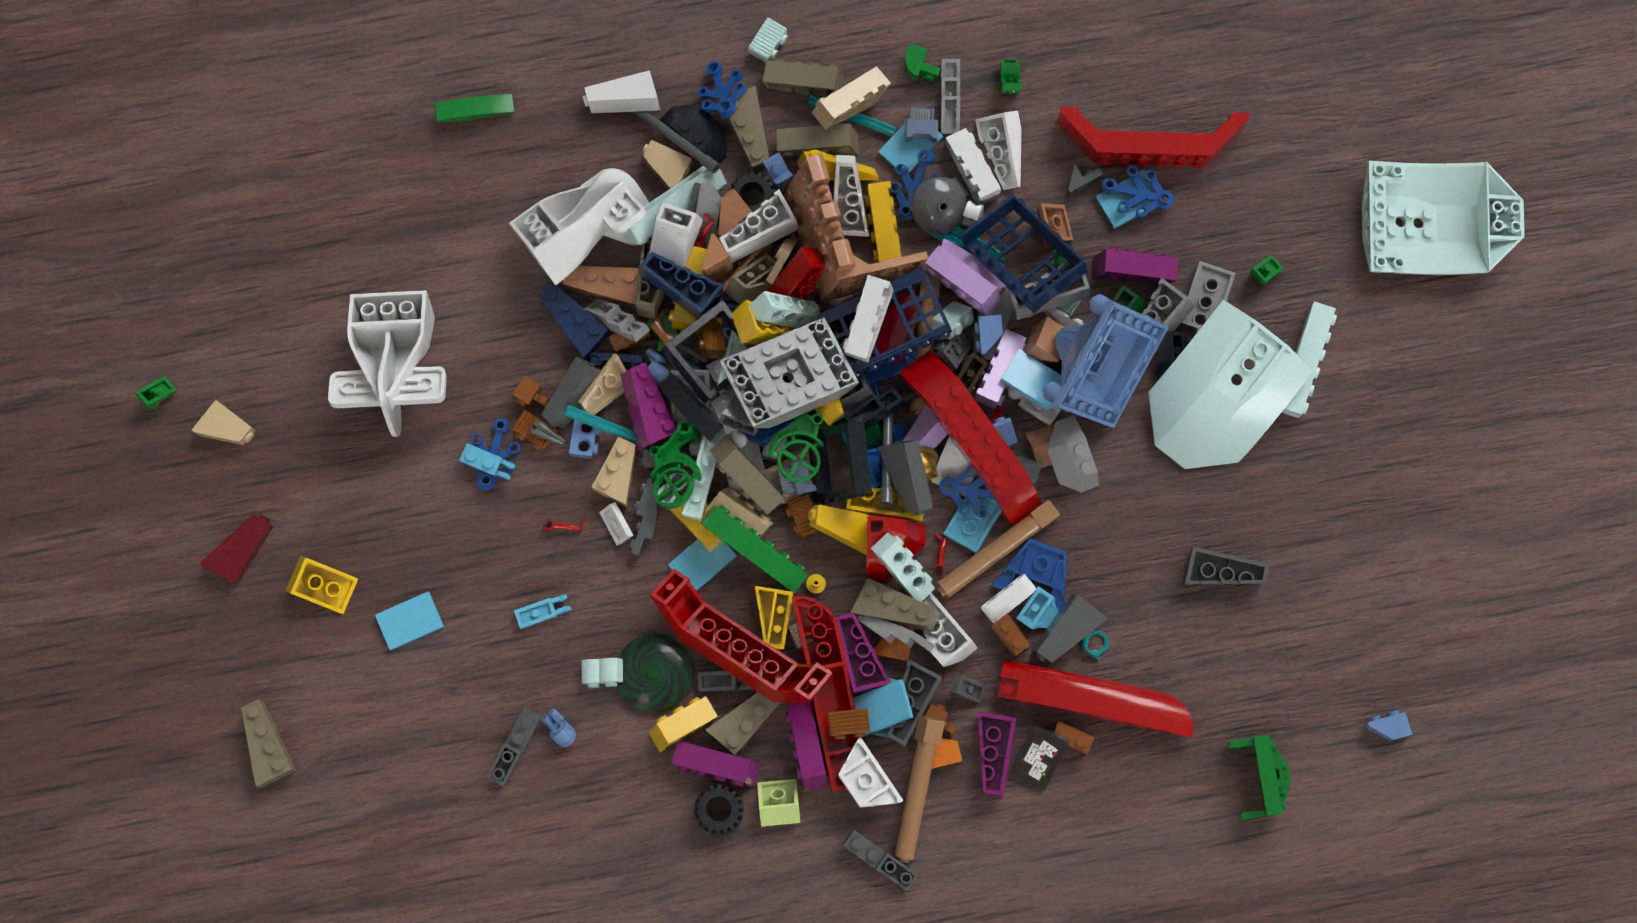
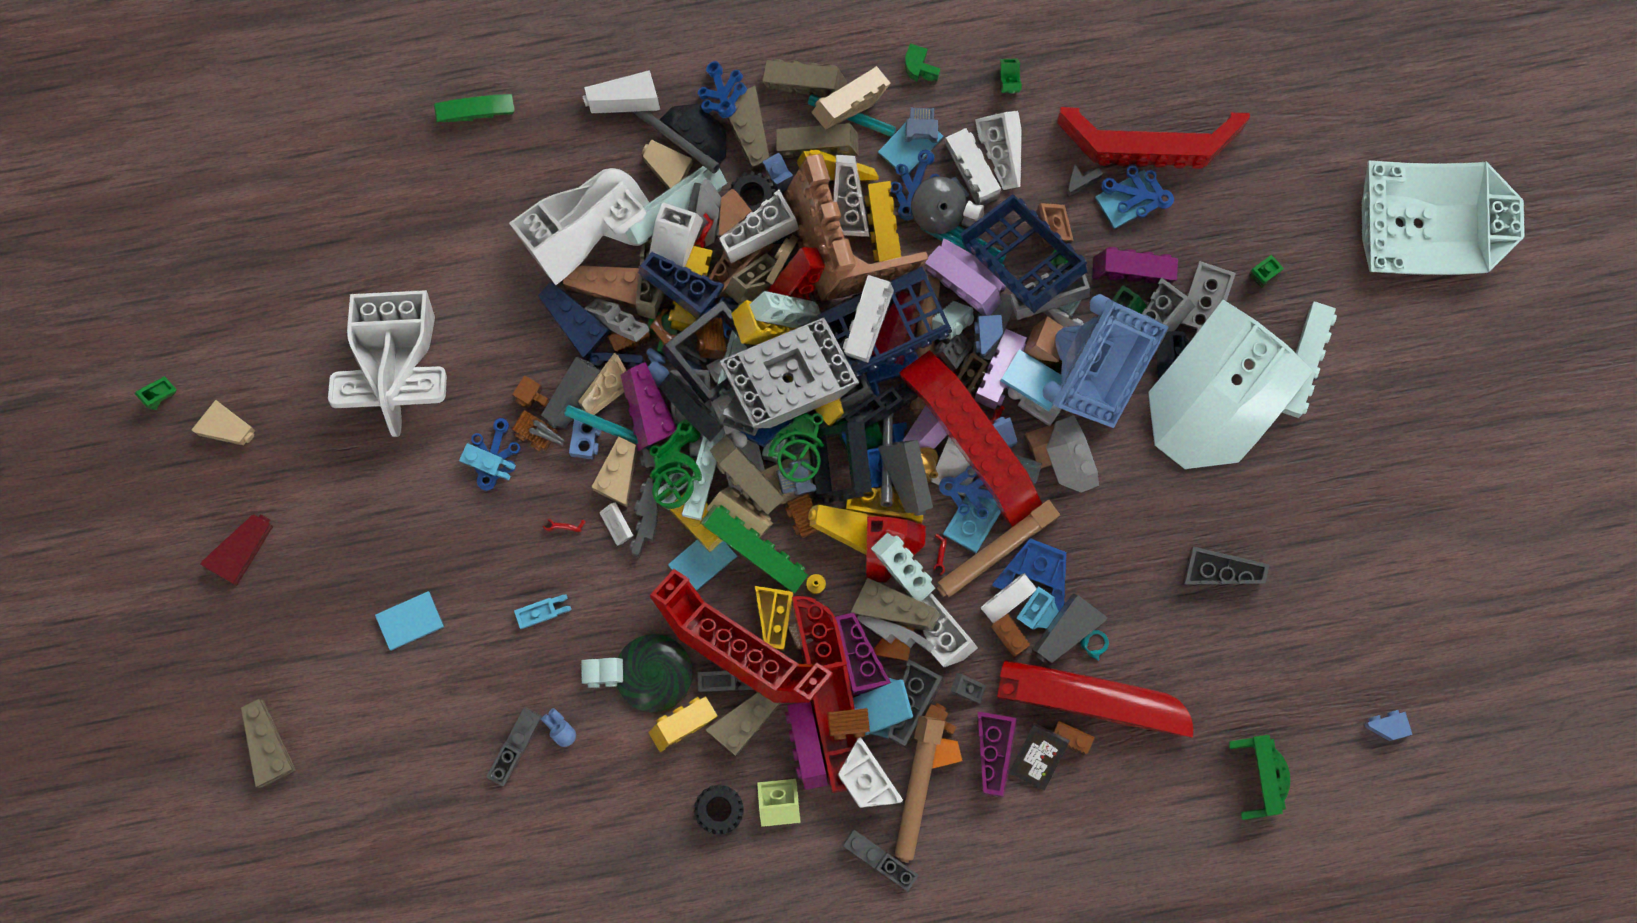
(321, 584): yellow slope -> none
(716, 260): nougat slope -> none
(716, 763): magenta wedge -> none
(768, 40): light aqua brick -> none
(950, 96): light grey slope -> none

